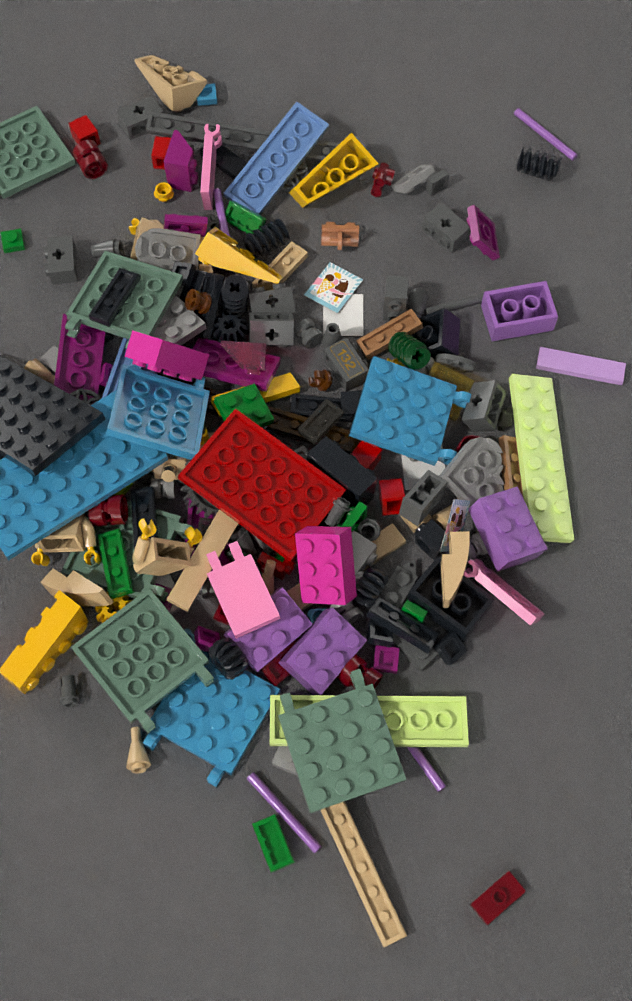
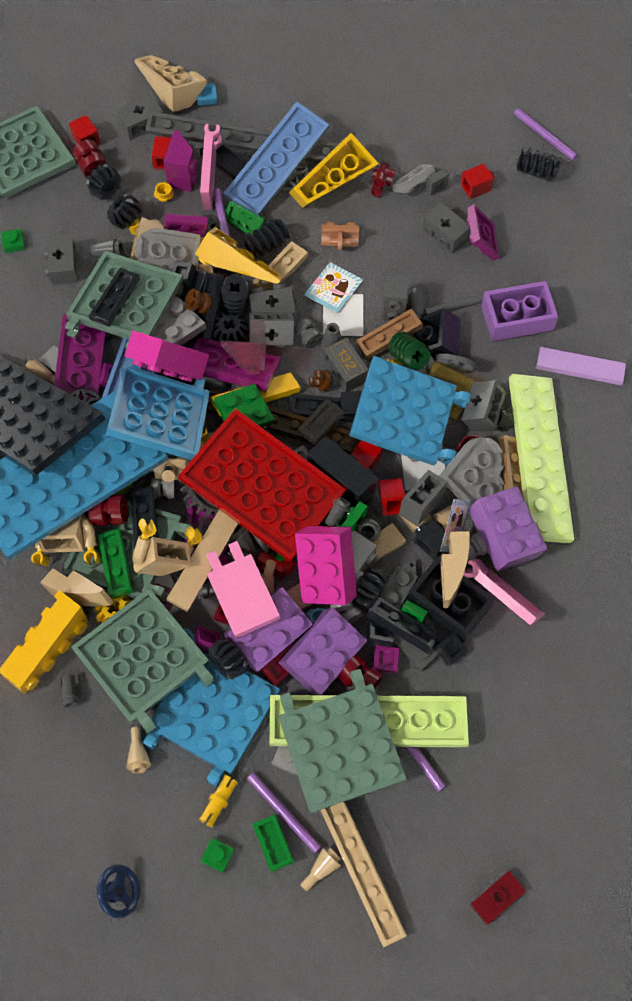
(103, 181): none -> black gear
(115, 891): none -> dark blue piece
(124, 211): none -> black gear
(217, 855): none -> green plate
(218, 801): none -> yellow pin
(325, 864): none -> tan cone
(477, 181): none -> red brick

